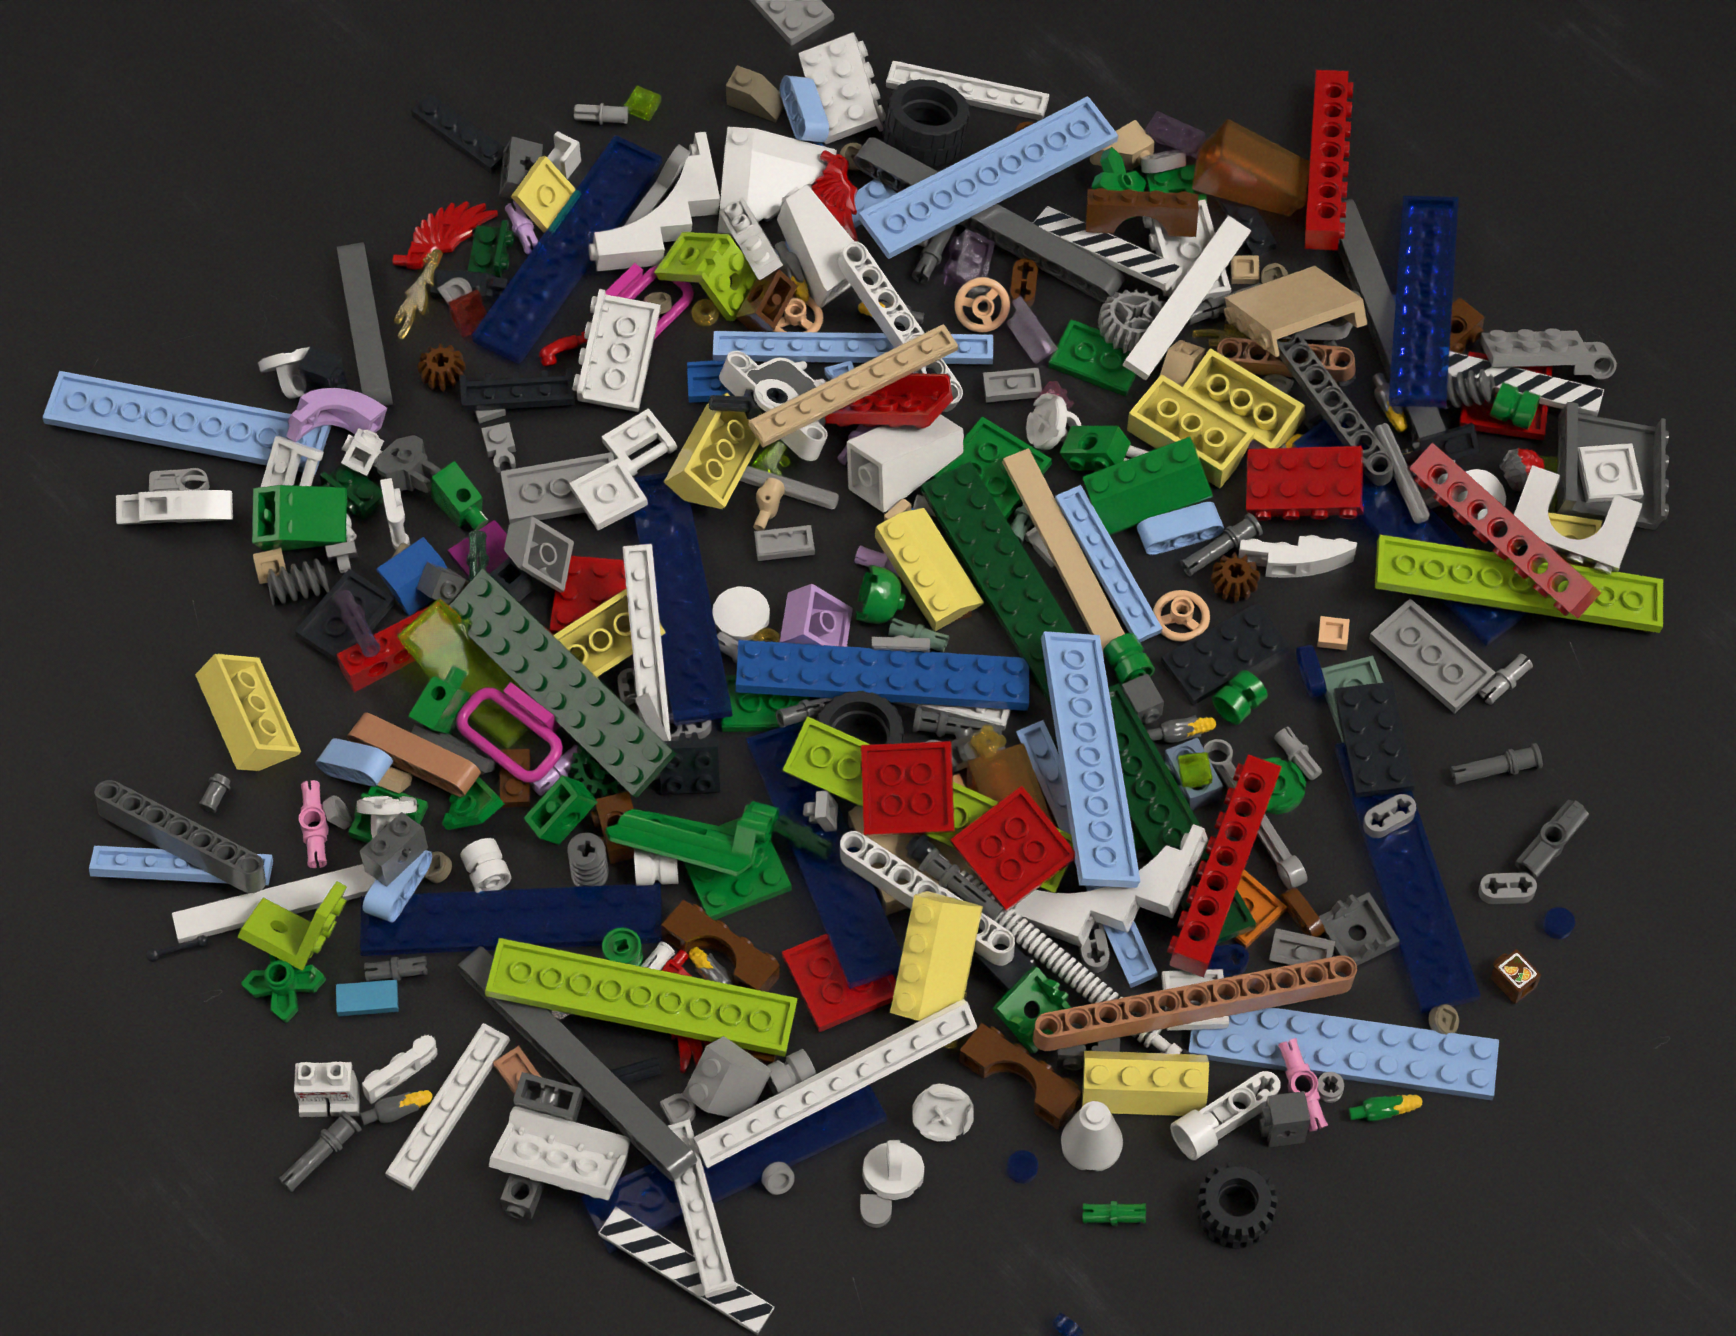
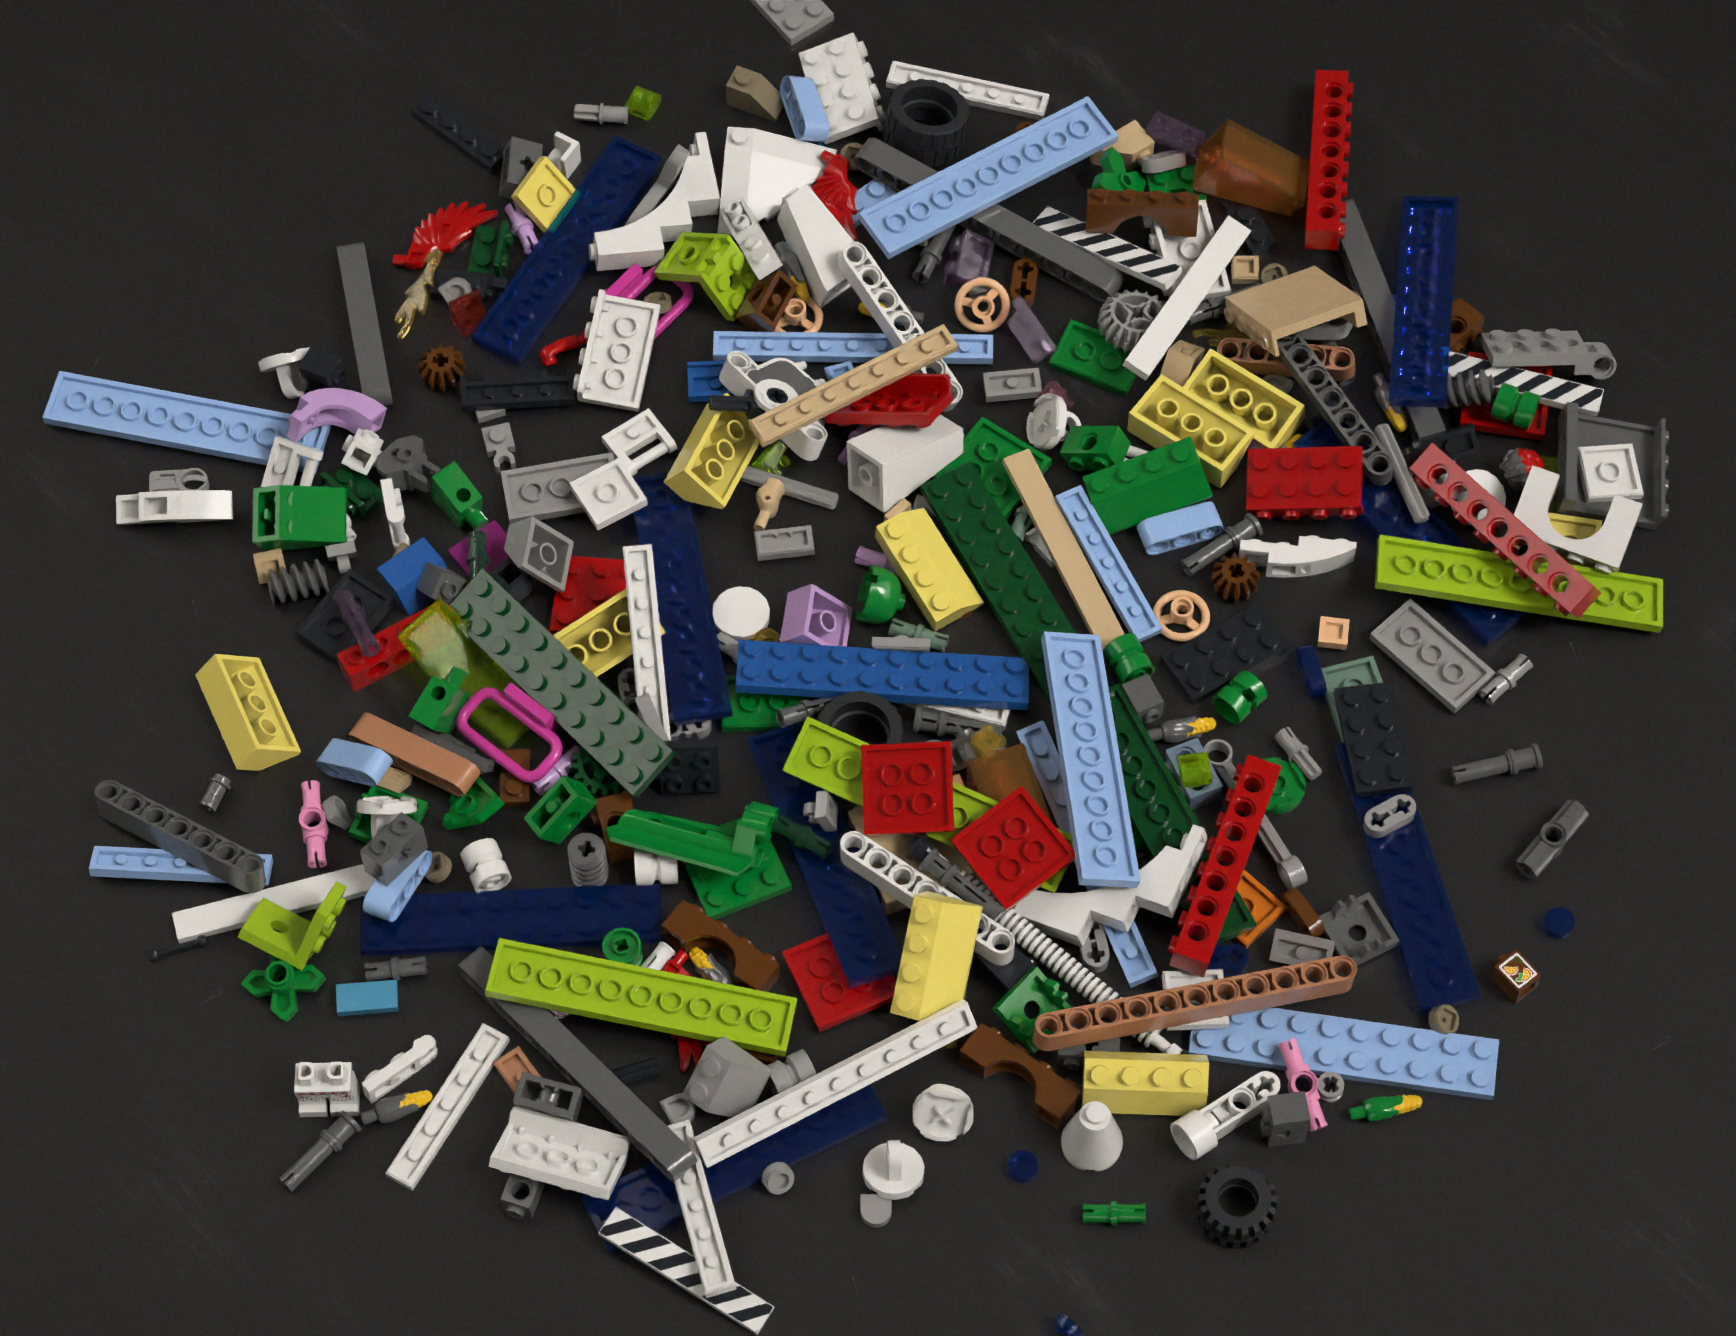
(705, 306): clear yellow plate -> none
(1507, 888): light grey beam -> none

